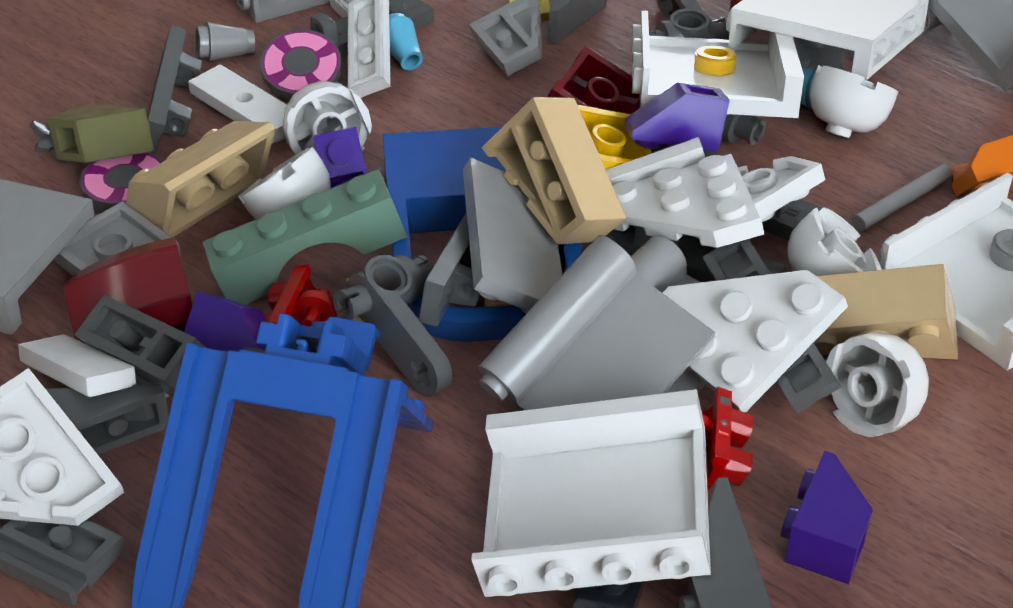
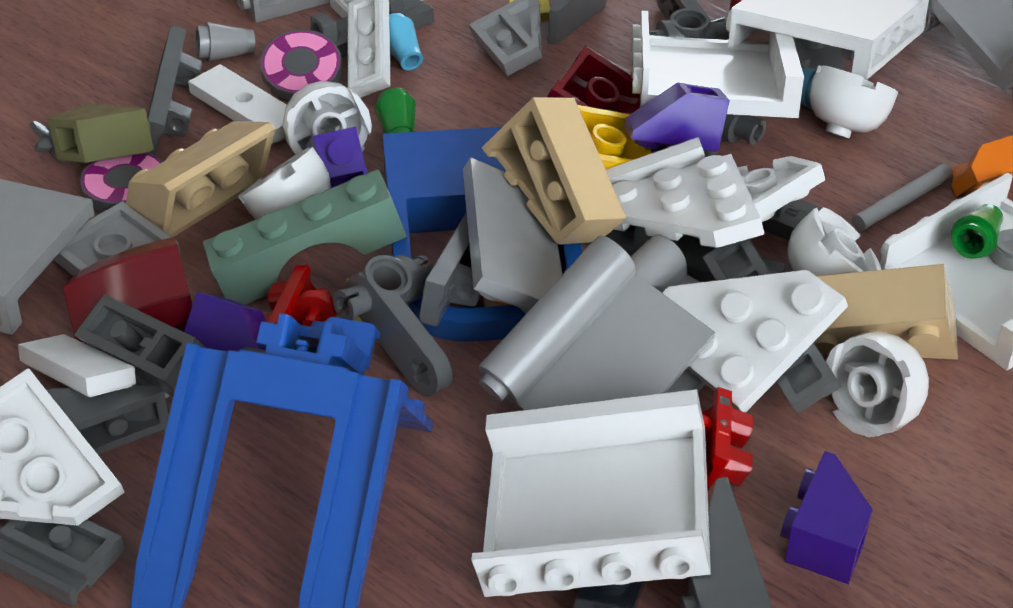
(396, 111): none -> green cone
(715, 60): yellow tile -> none
(977, 232): none -> green cone

